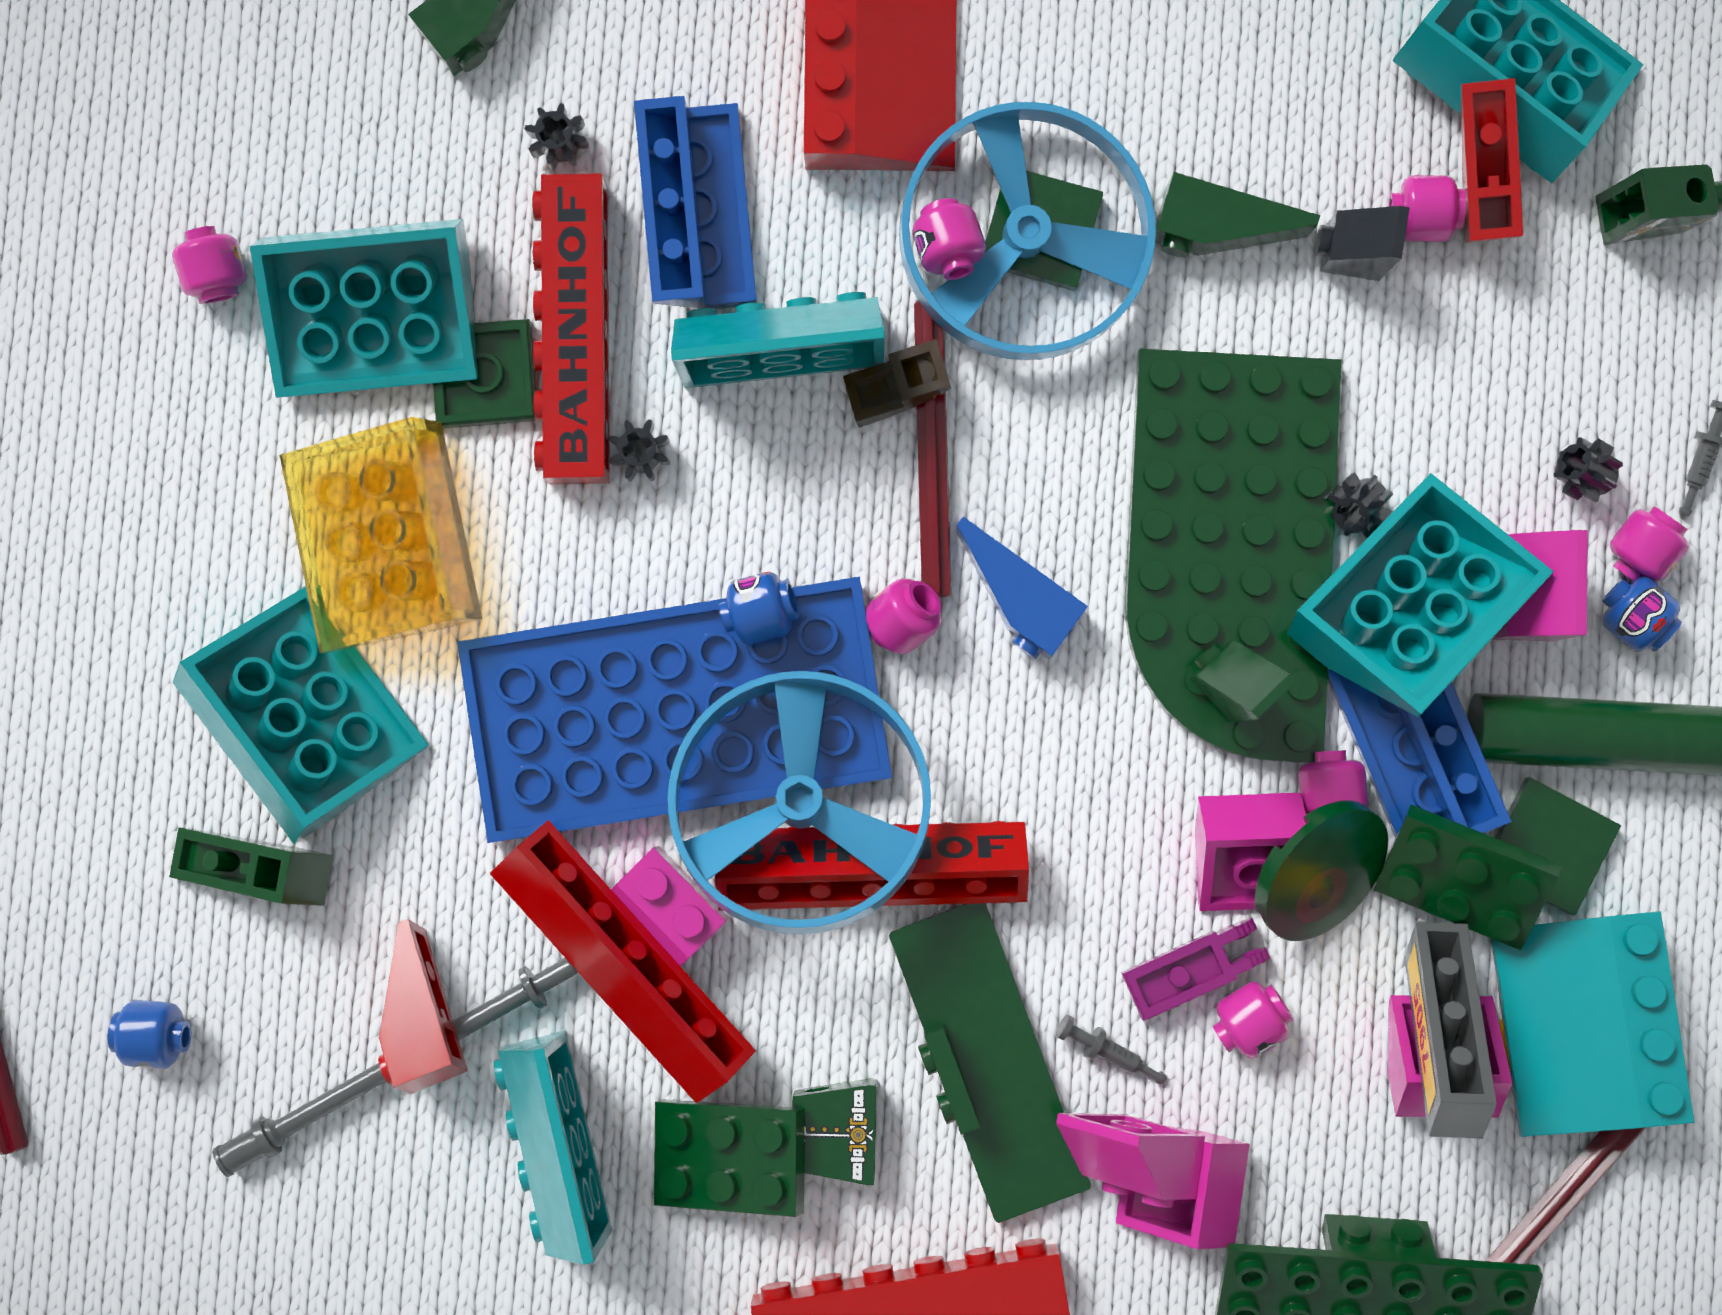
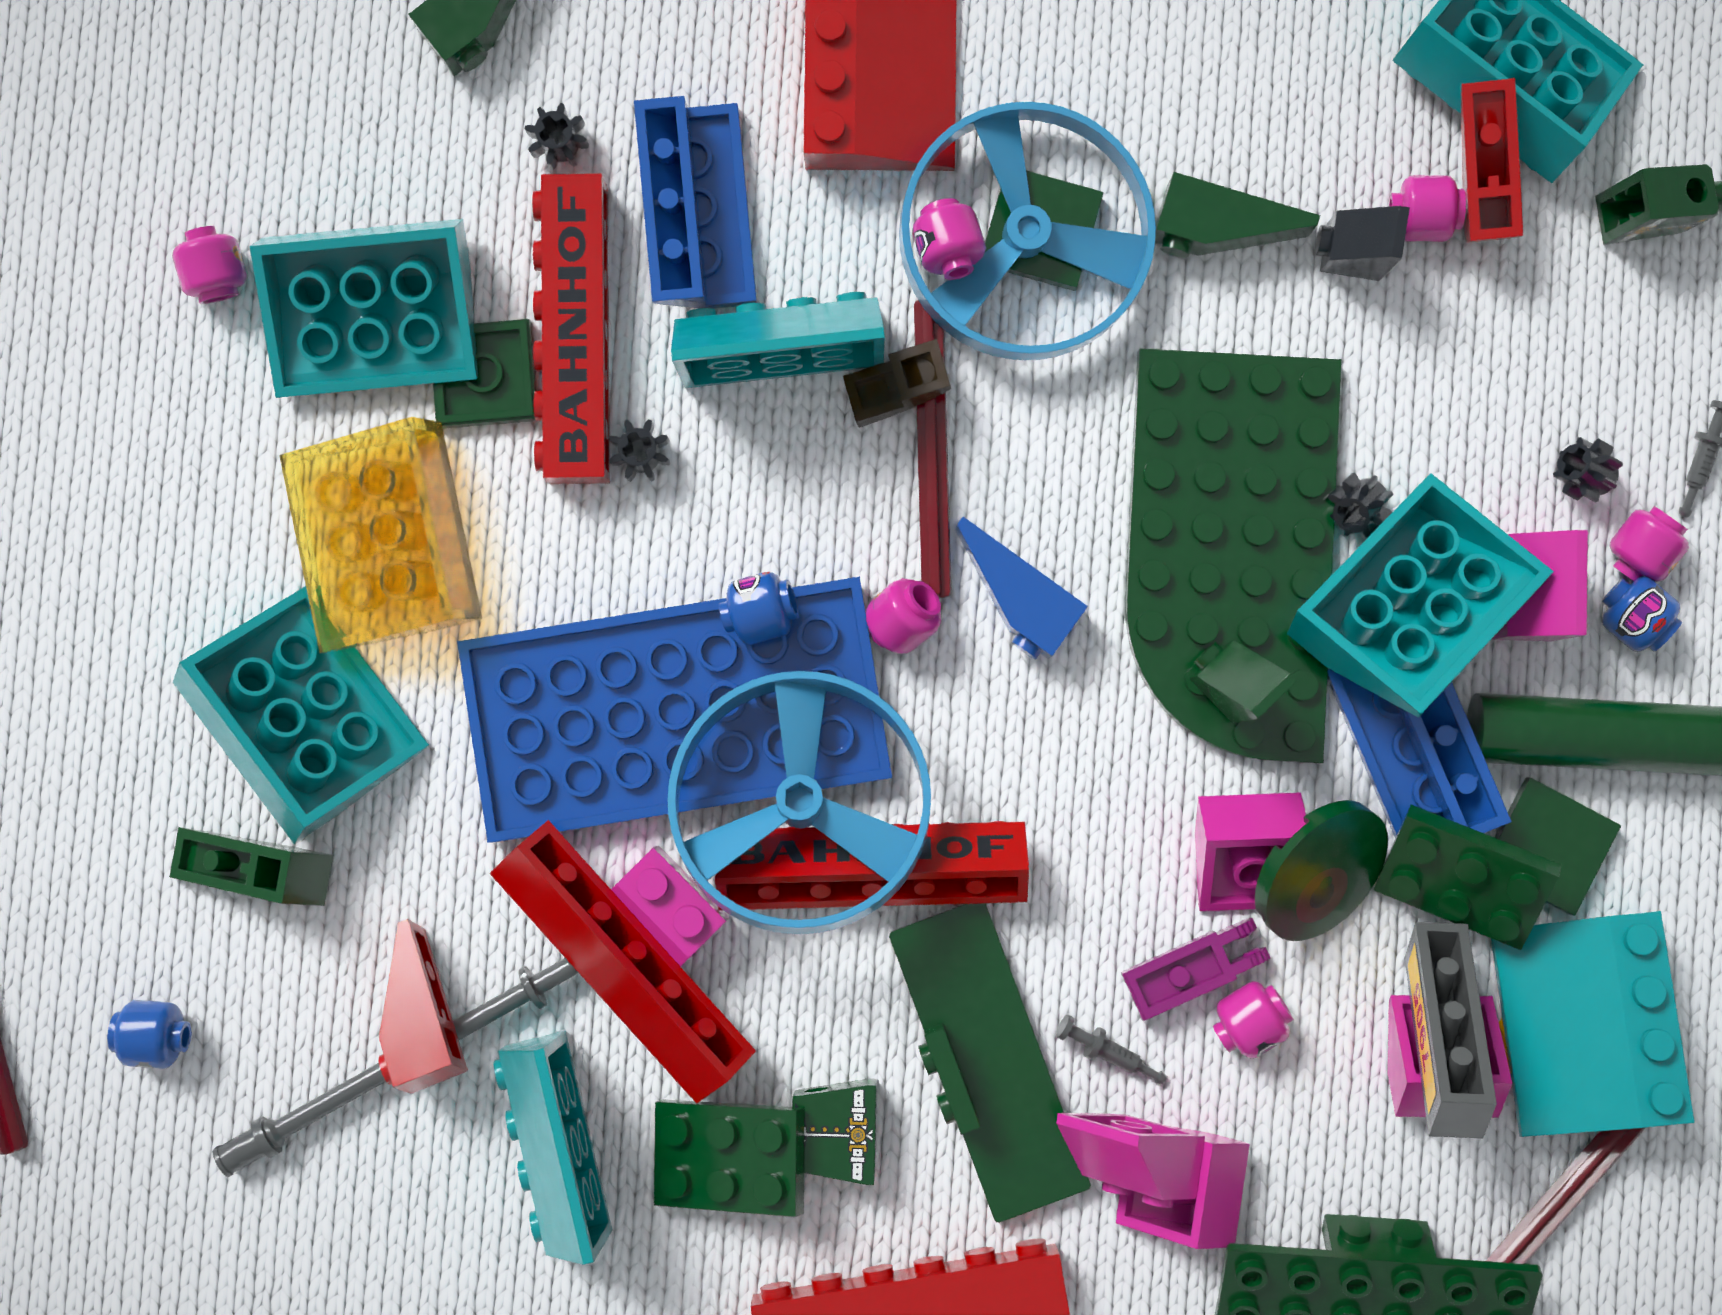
(1332, 780): dark pink head -> none

